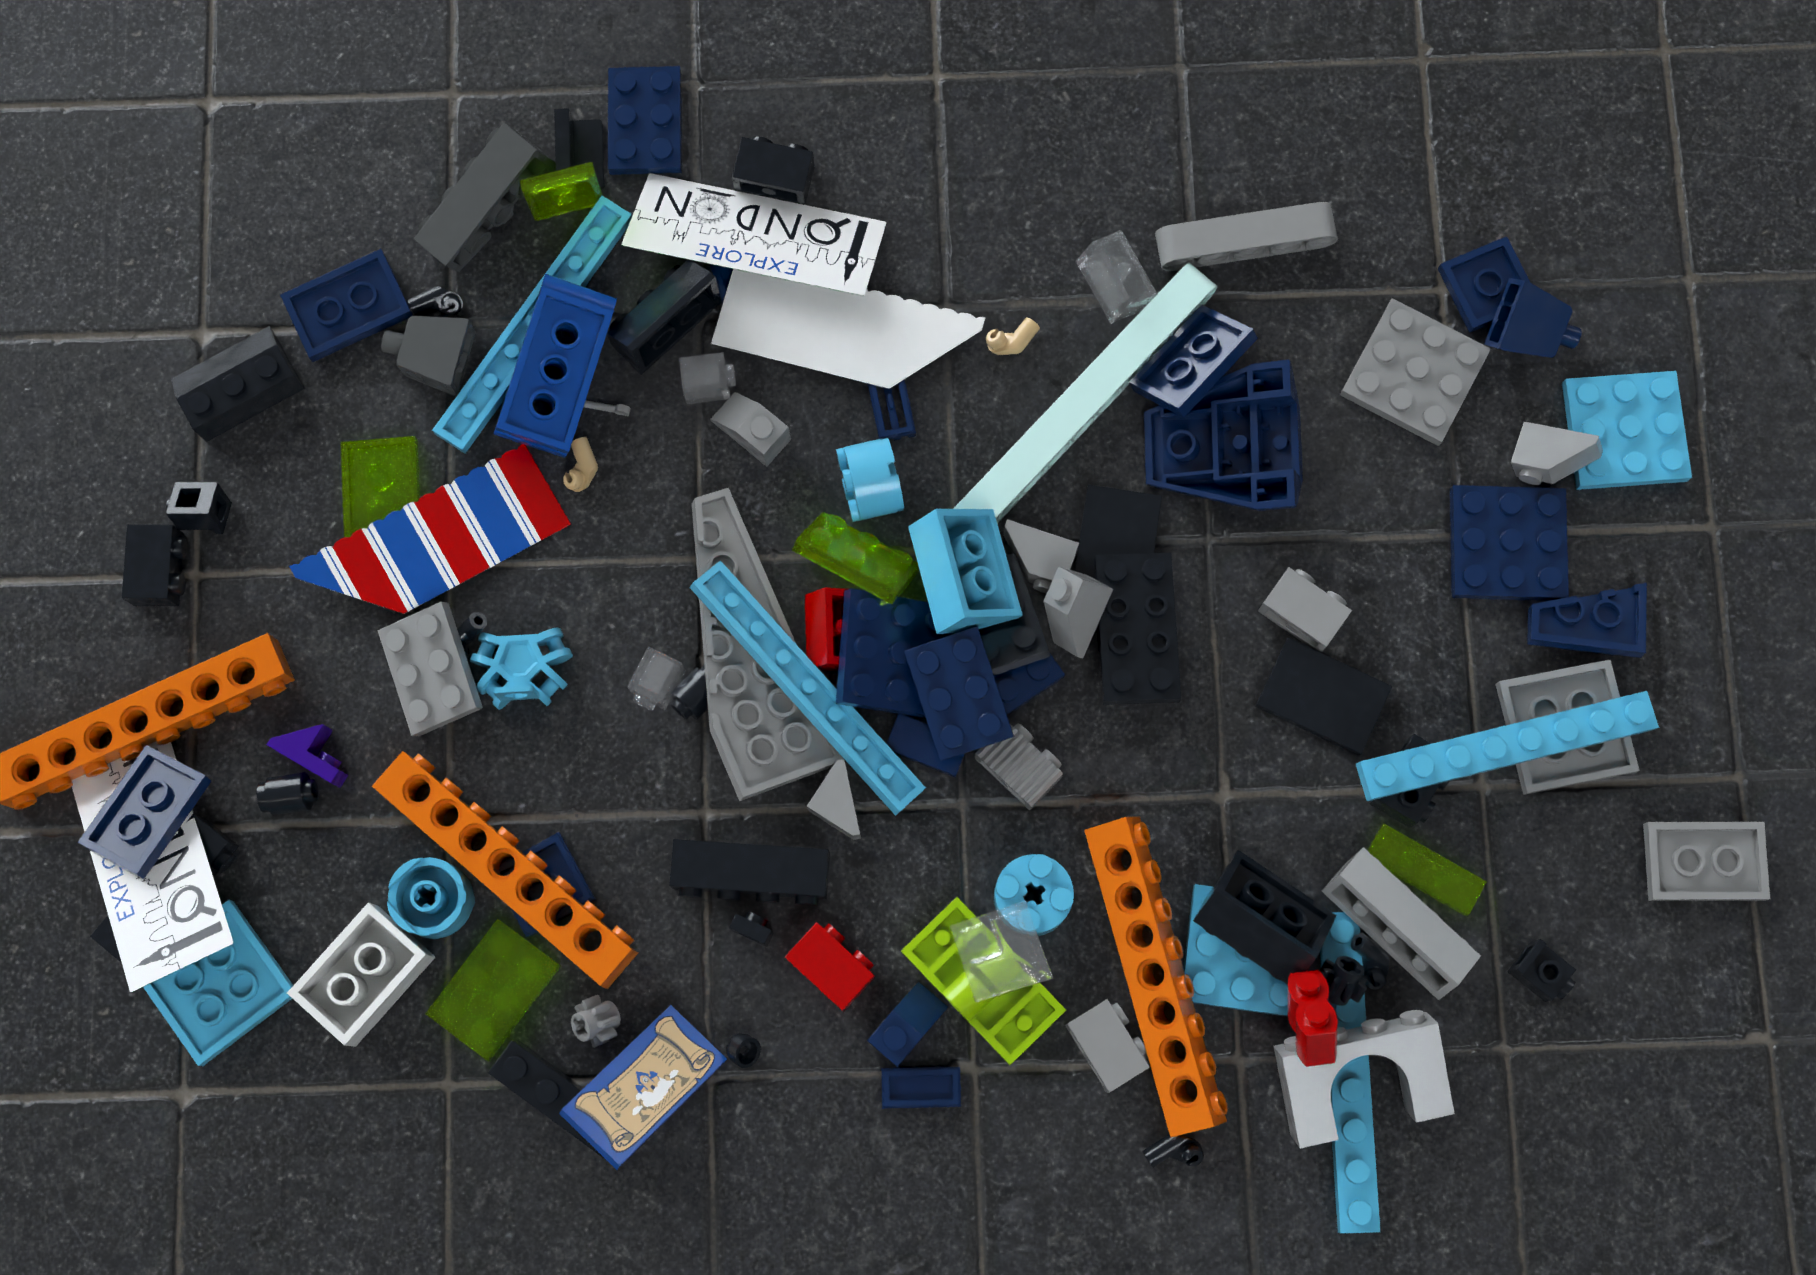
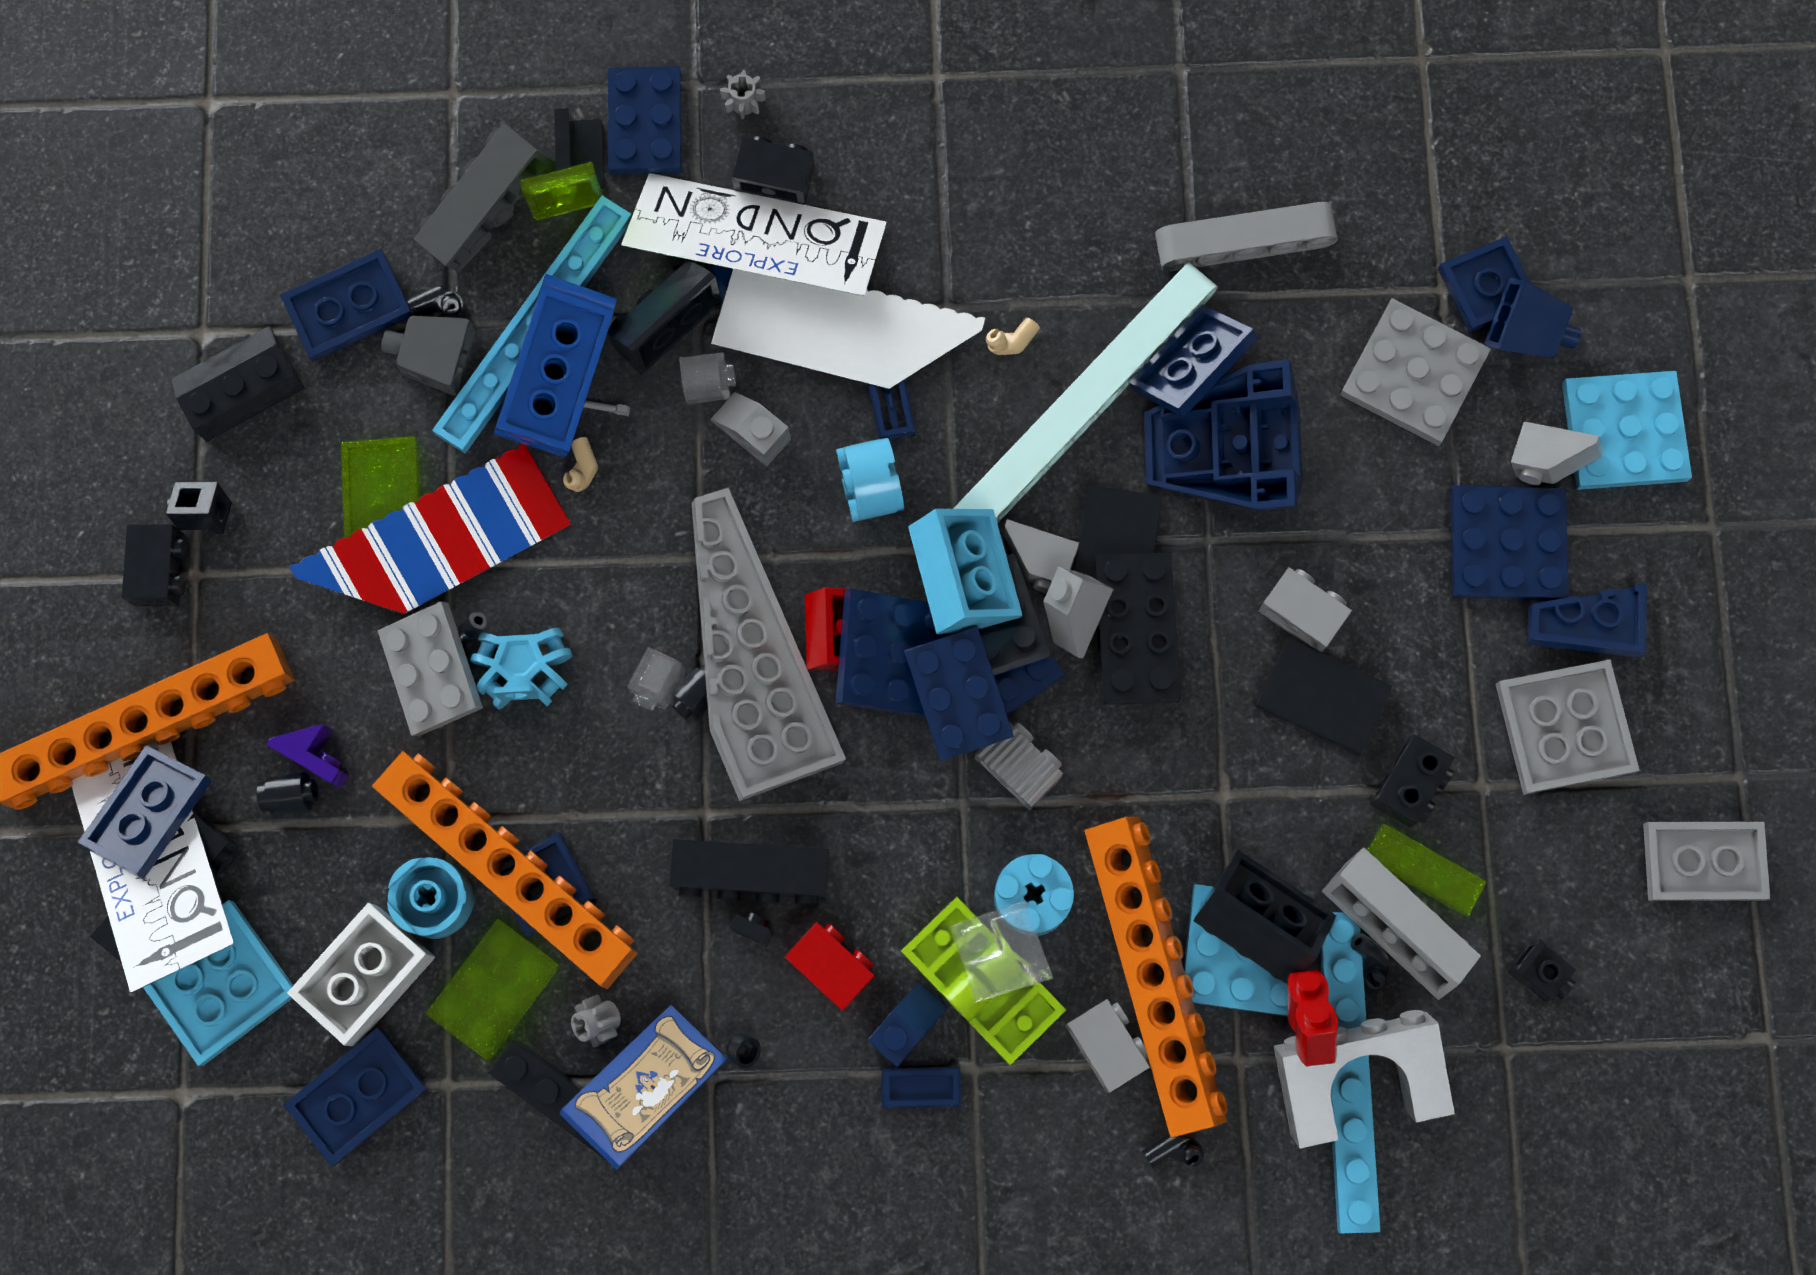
(355, 1096): none -> dark blue plate
(738, 85): none -> light grey gear
(807, 687): medium azure plate -> none
(835, 803): light grey slope -> none
(856, 557): clear neon green plate -> none
(914, 742): dark blue tile -> none
(1116, 277): clear brick -> none
(1344, 980): black gear -> none
(1506, 745): medium azure plate -> none

